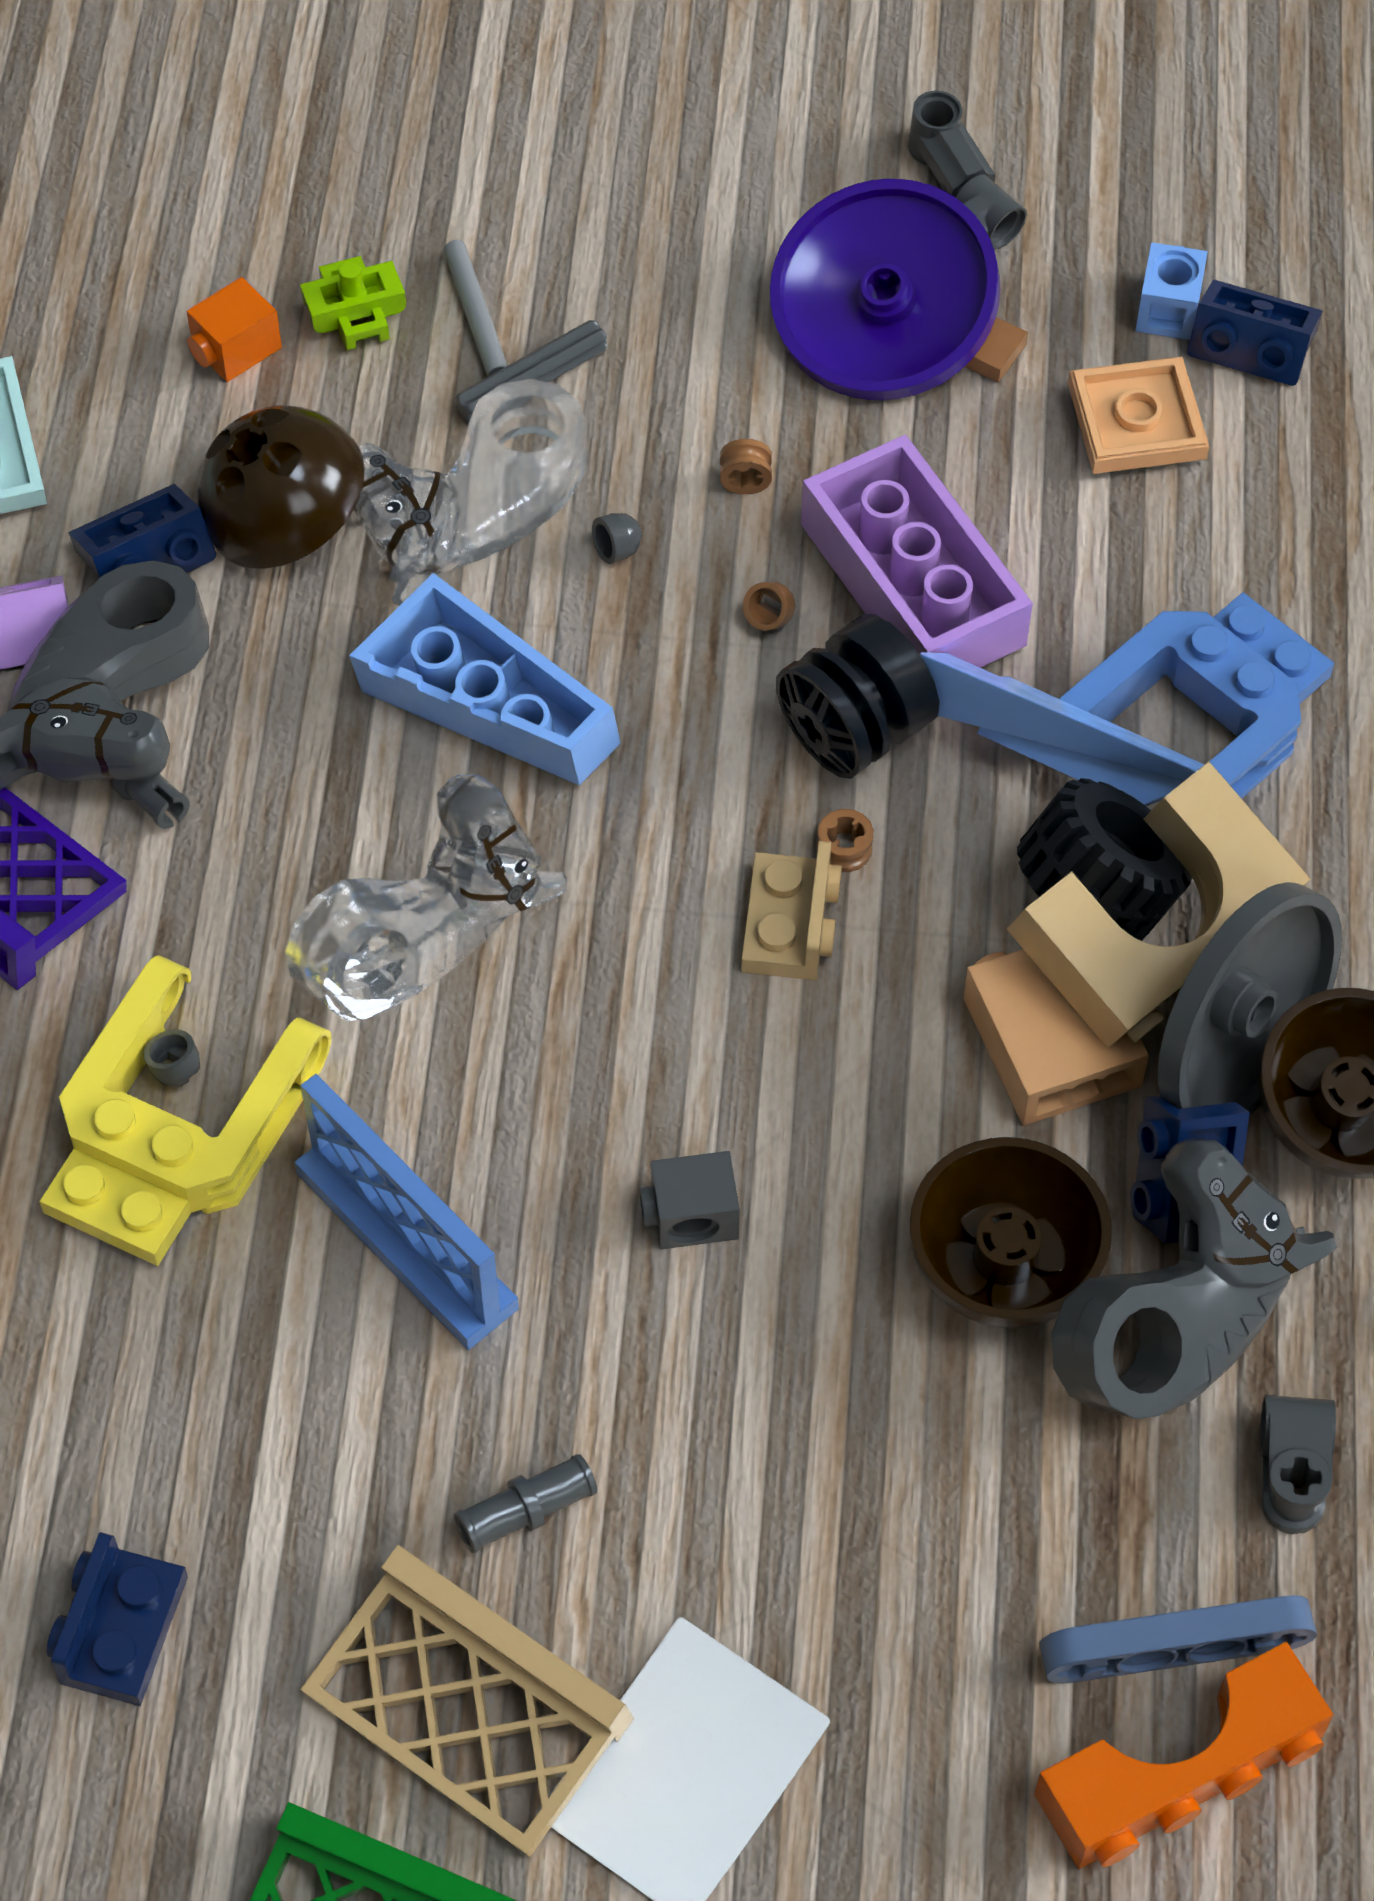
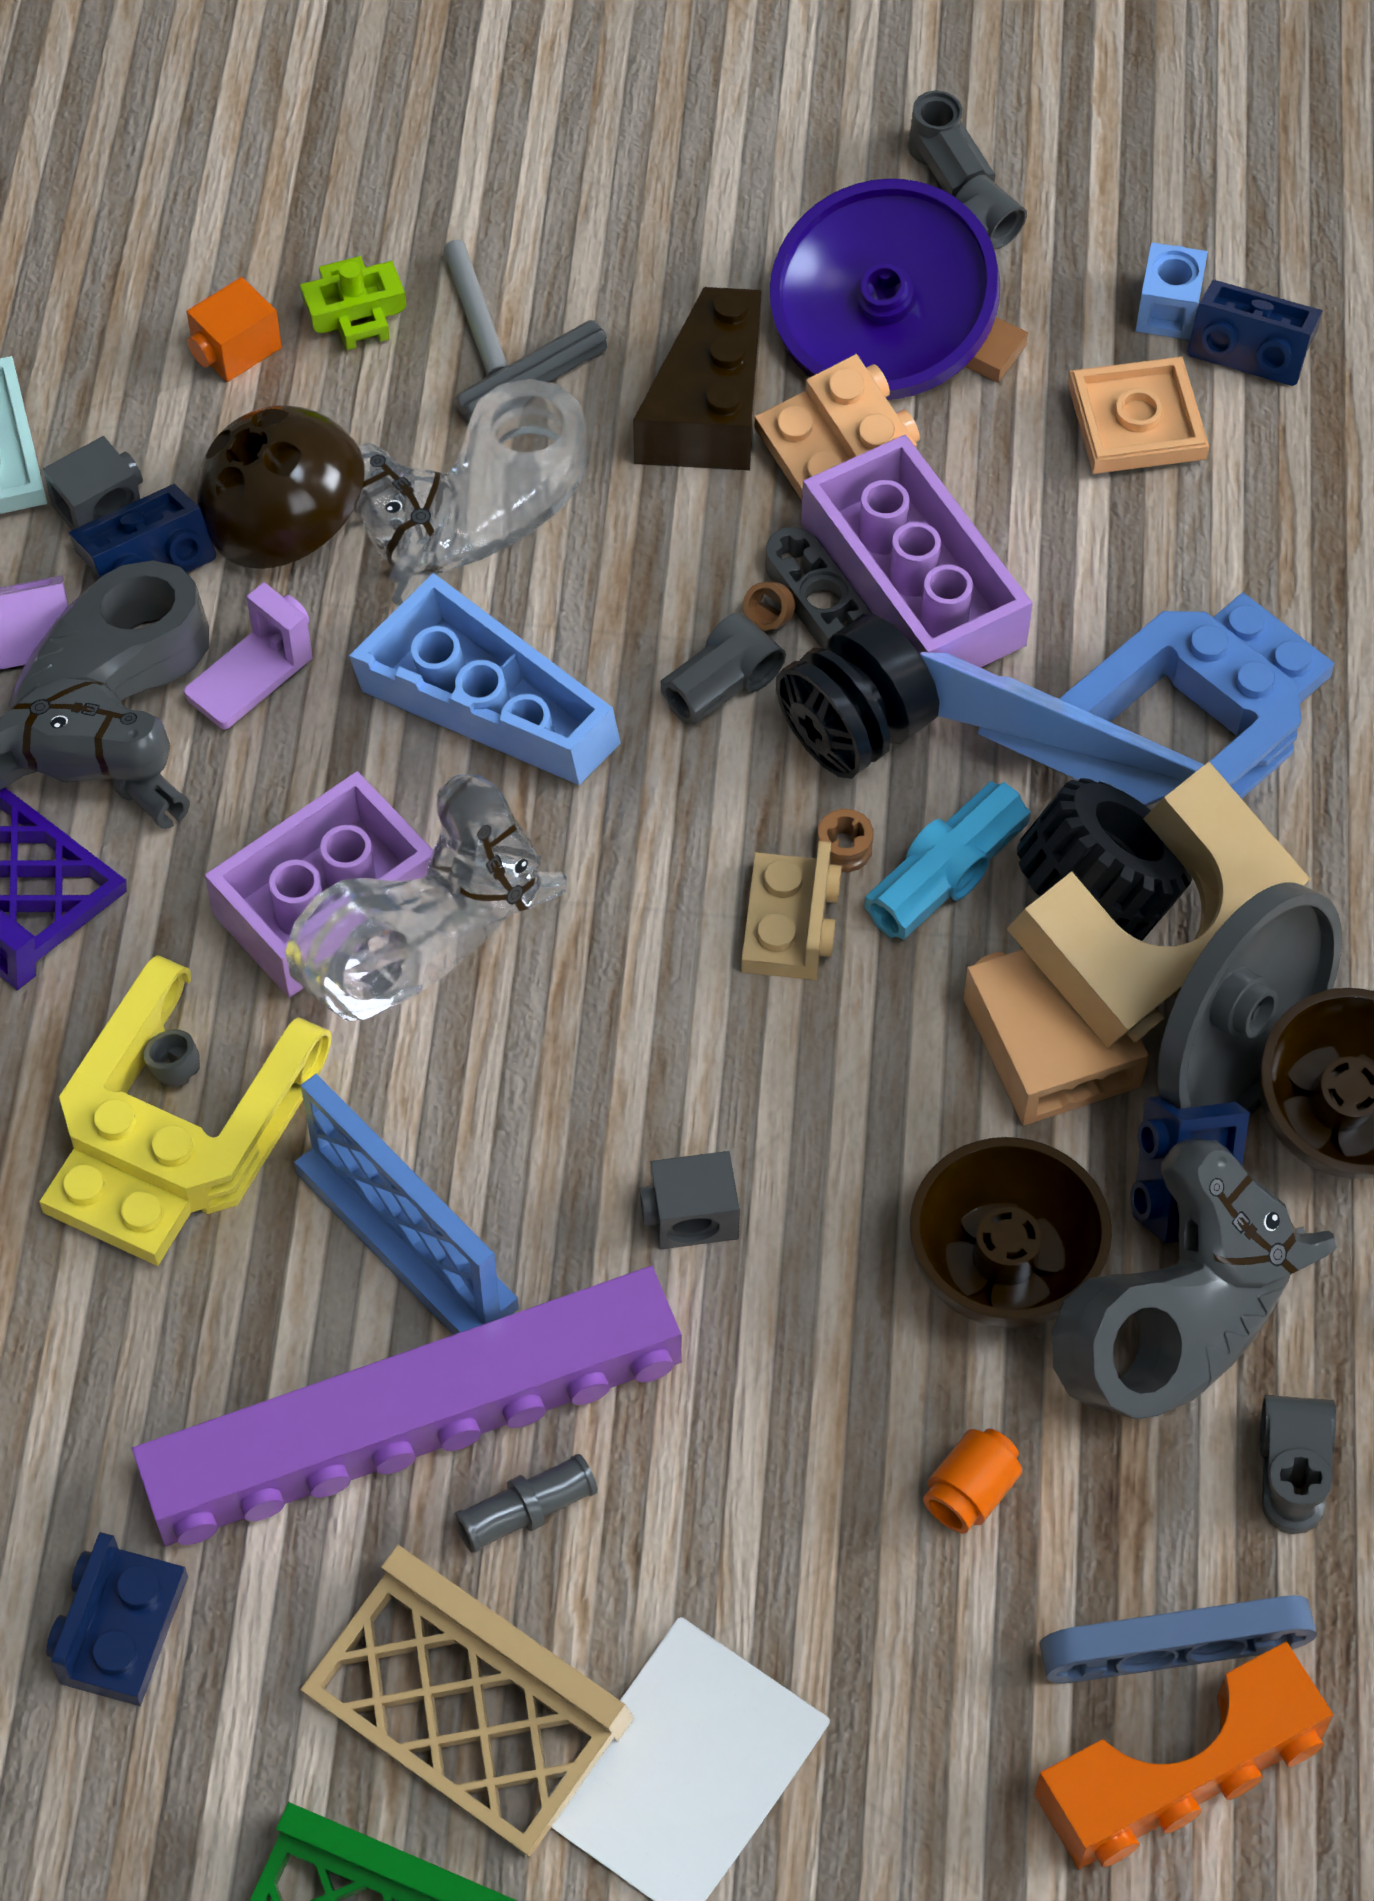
(92, 482): none -> dark grey brick
(258, 662): none -> lavender bracket
(332, 839): none -> lavender brick
(408, 1407): none -> medium lavender brick
(616, 536): dark grey hinge -> none
(706, 389): none -> dark brown wedge
(733, 659): none -> dark grey piece
(745, 466): medium nougat bush -> none
(820, 574): none -> dark grey beam
(833, 421): none -> light nougat plate
(947, 860): none -> medium azure piece
(972, 1479): none -> orange brick

